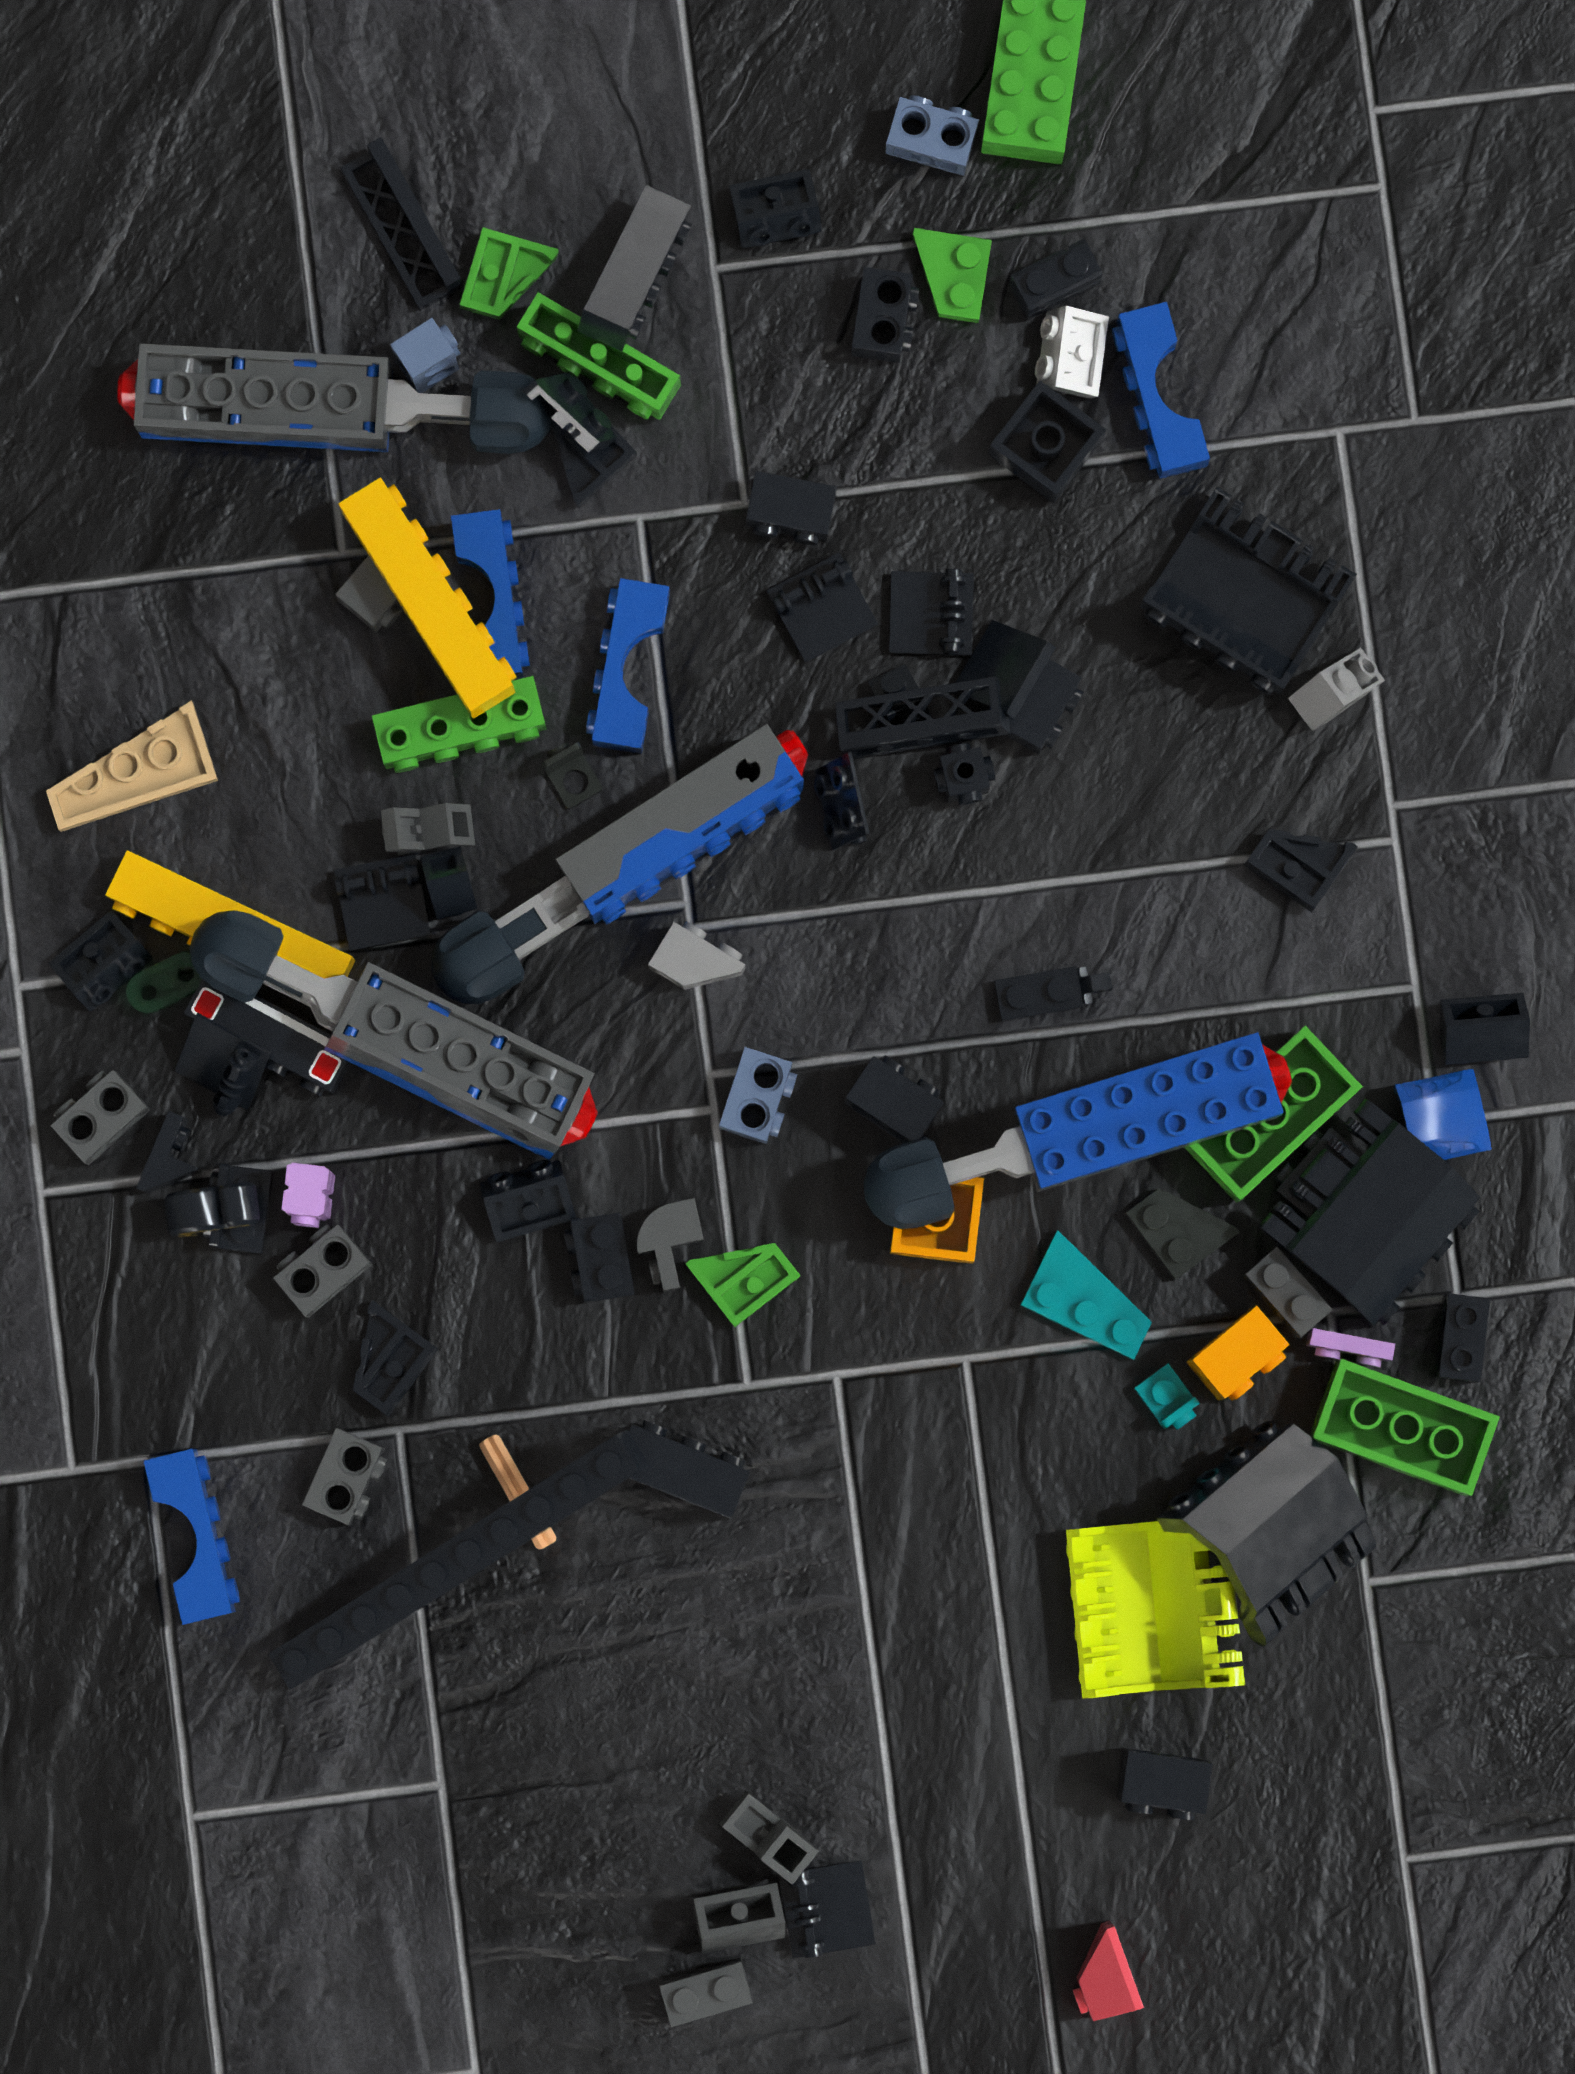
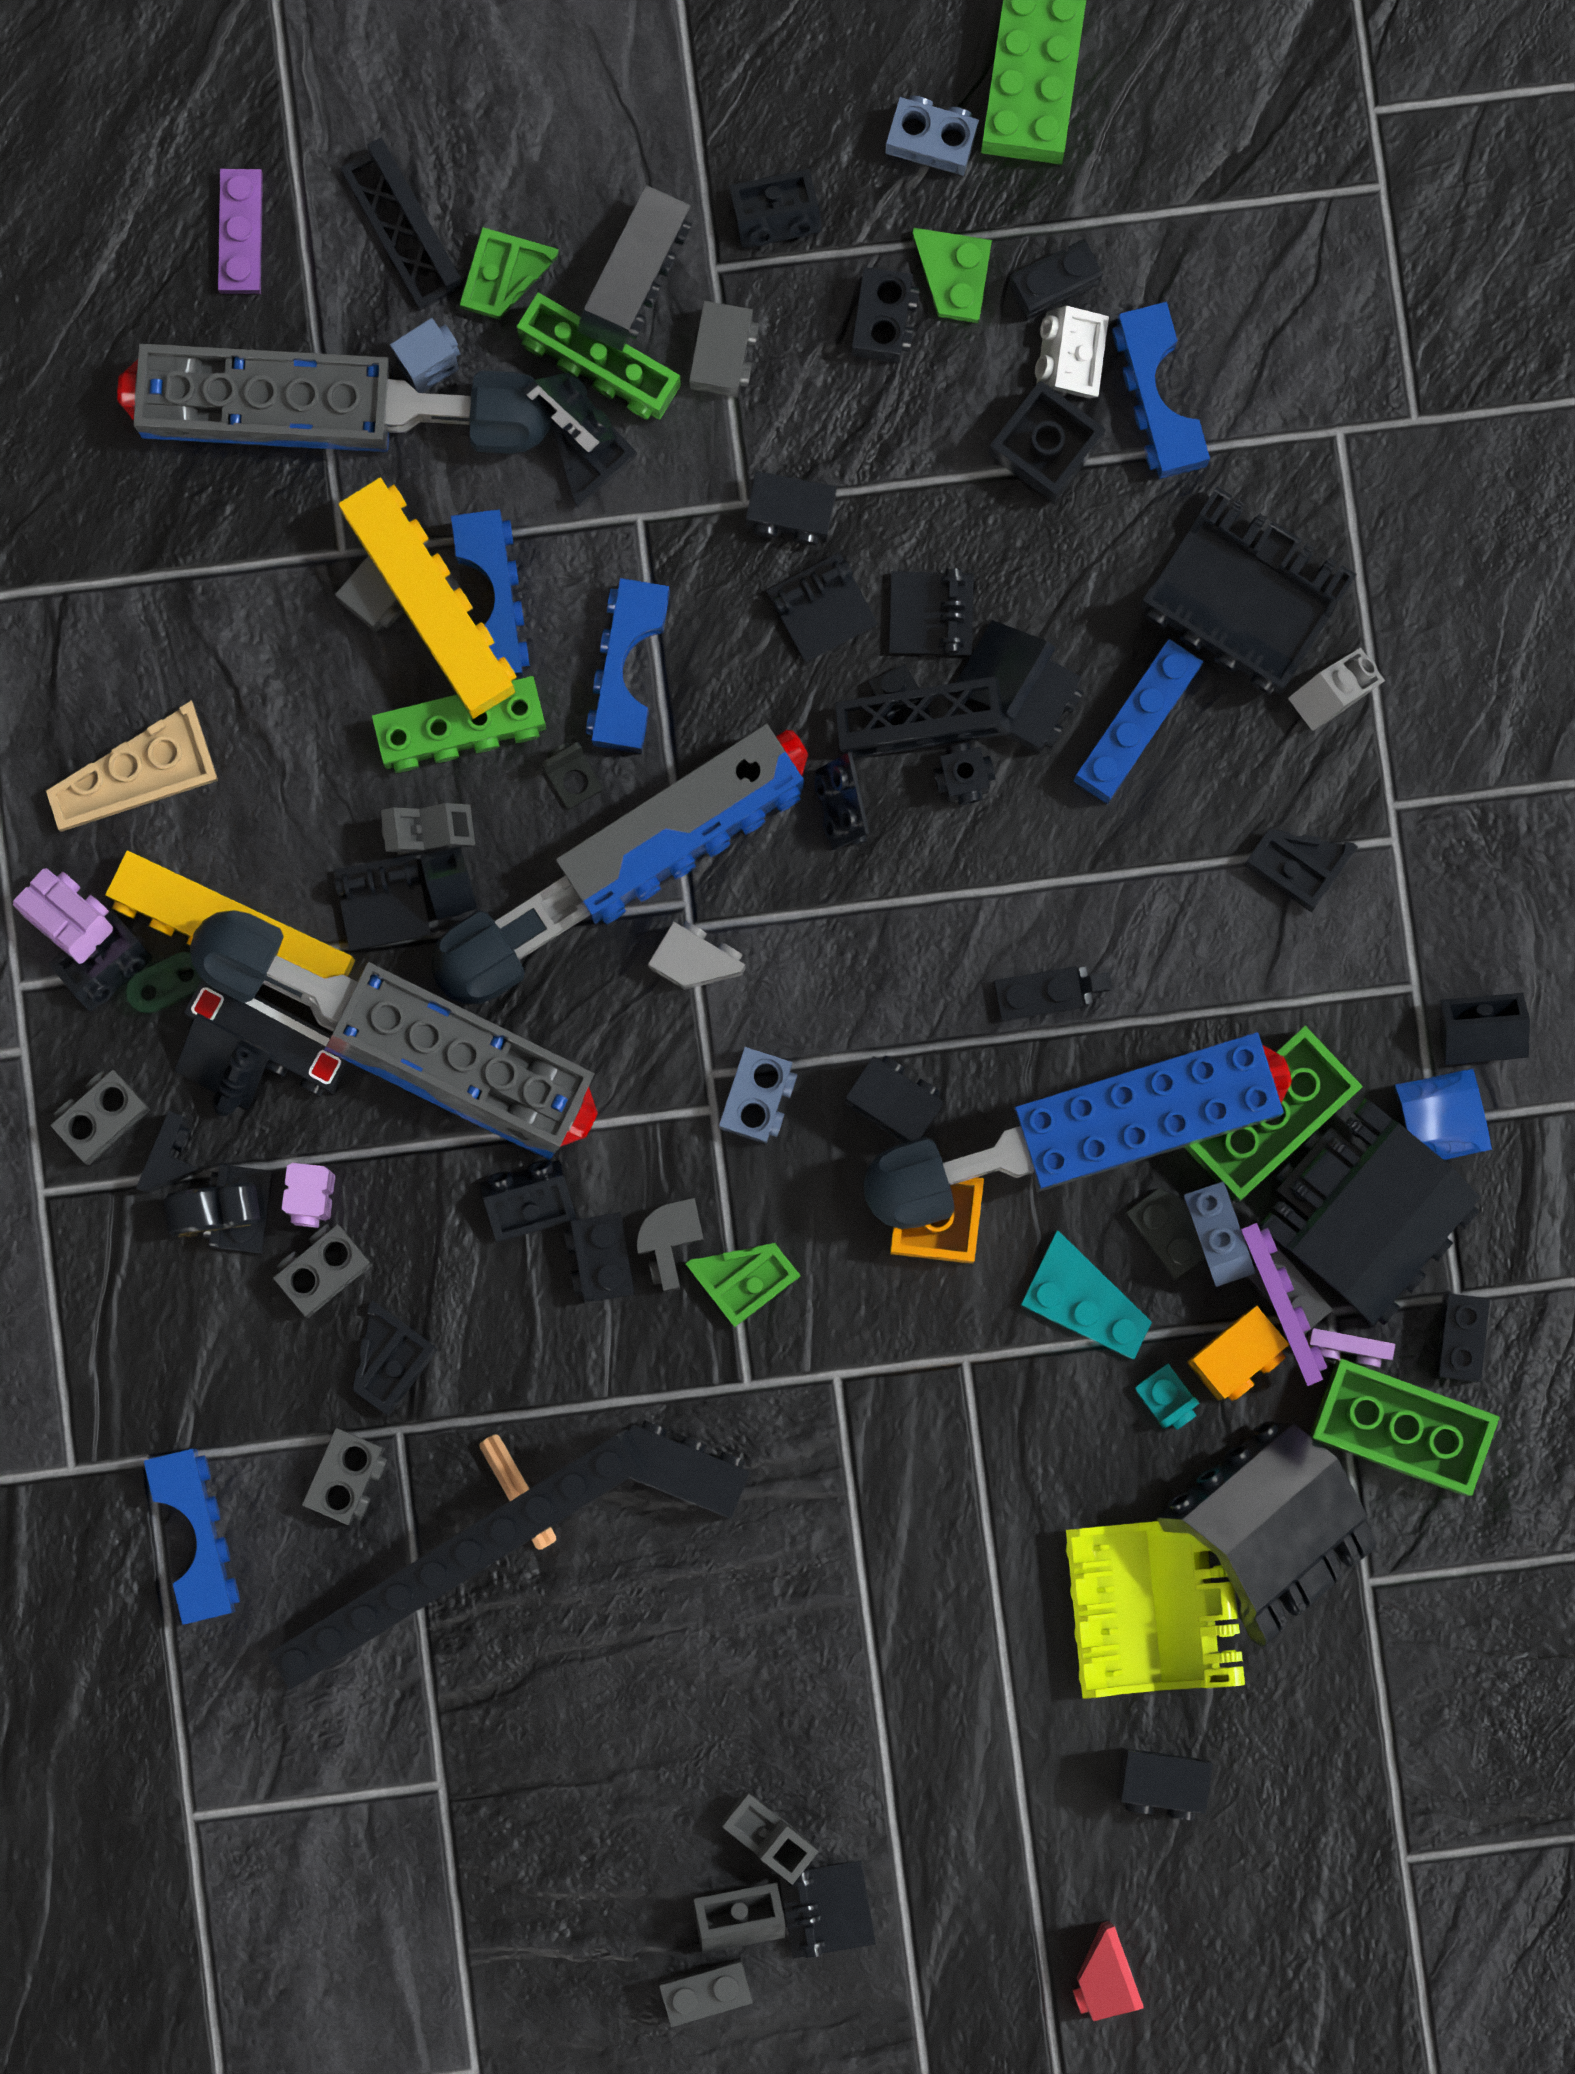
(63, 915): none -> lavender brick
(240, 231): none -> medium lavender plate
(722, 349): none -> dark grey brick
(1138, 721): none -> blue arch
(1219, 1234): none -> sand blue brick
(1292, 1320): none -> medium lavender plate

